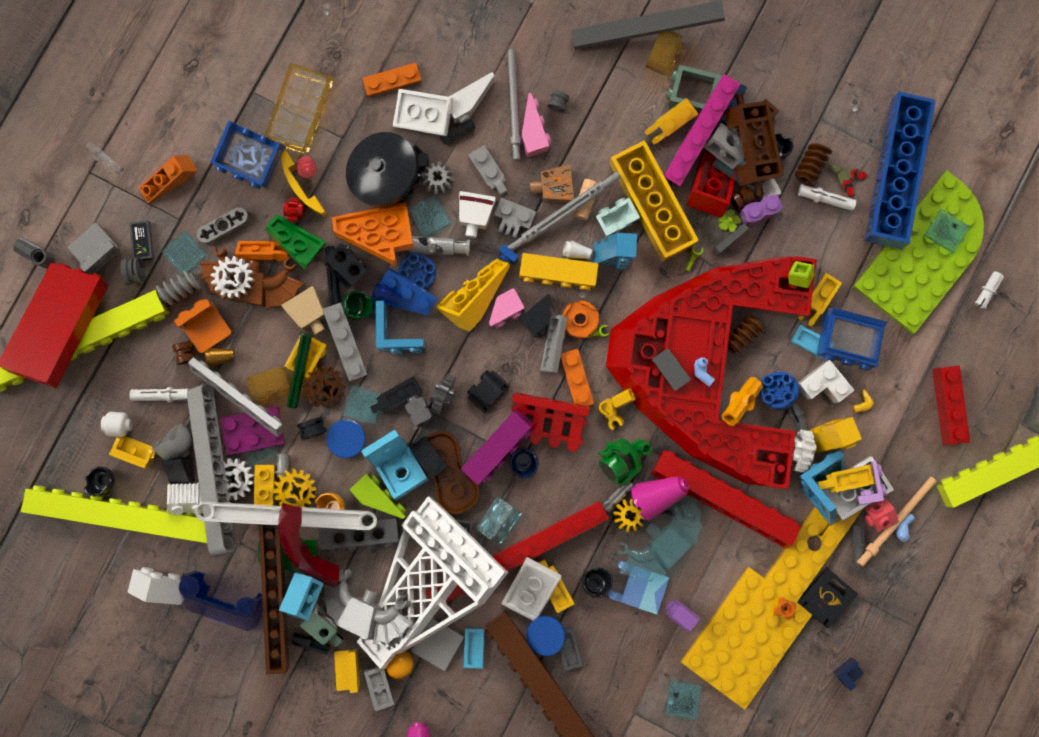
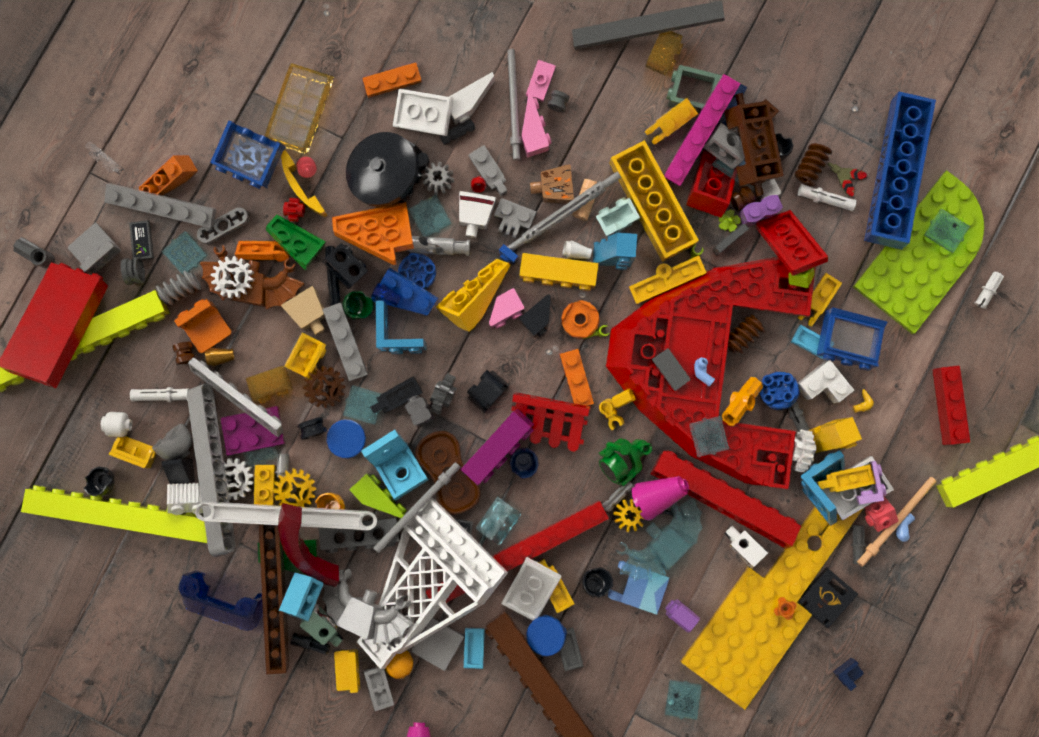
(154, 587): white brick -> none
(160, 205): none -> light grey plate
(299, 369): dark green axle -> none
(428, 457): black slope -> none
(443, 480): none -> light grey bar
(478, 188): none -> red hinge
(541, 80): none -> bright pink plate
(554, 343): light grey plate -> none
(667, 278): none -> yellow hinge
(708, 436): none -> clear light blue piece
(752, 553): none -> white torso
(791, 242): none -> red plate

